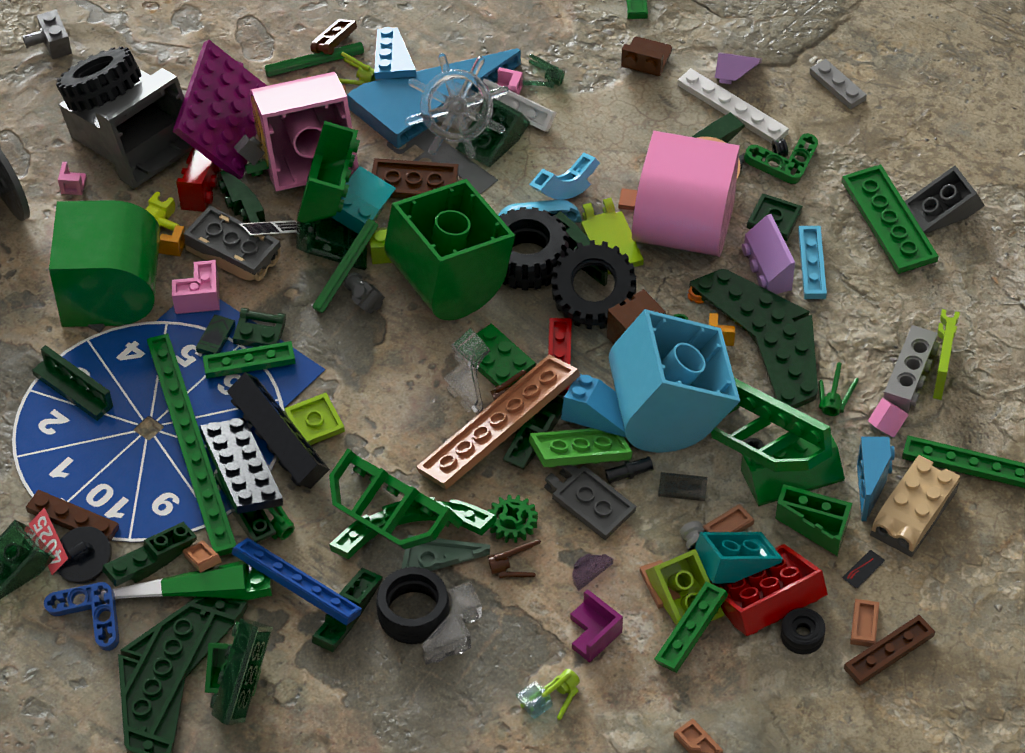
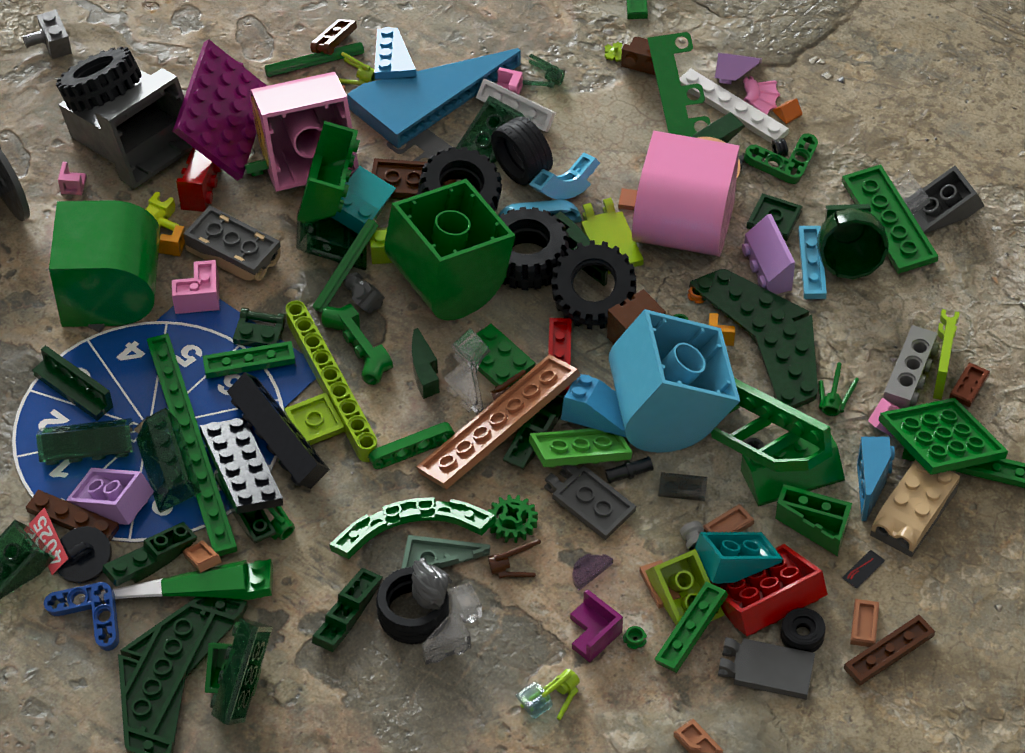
(85, 440): none -> clear green slope
(112, 493): none -> lavender slope
(167, 460): none -> clear green slope
(215, 335): dark green tile -> none
(241, 199): dark green slope -> none
(250, 149): dark grey plate -> none
(270, 227): sticker -> none
(296, 581): blue tile -> none
(330, 379): none -> lime beam
(347, 320): none -> green plate
(410, 445): none -> green beam
(410, 495): green plate -> none
(424, 366): none -> dark green slope
(429, 584): none -> dark grey hair
(458, 107): clear piece -> none
(462, 165): none -> black tyre
(521, 150): none -> black tyre
(613, 52): none -> lime plant
(635, 632): none -> green plate
(672, 94): none -> green piece
(761, 94): none -> bright pink arm
(768, 667): none -> dark grey tile
(788, 111): none -> orange slope
(838, 84): light grey plate -> none
(851, 241): none -> dark green plate
(911, 192): none -> clear tile
(943, 436): none -> green plate
(969, 384): none -> copper plate

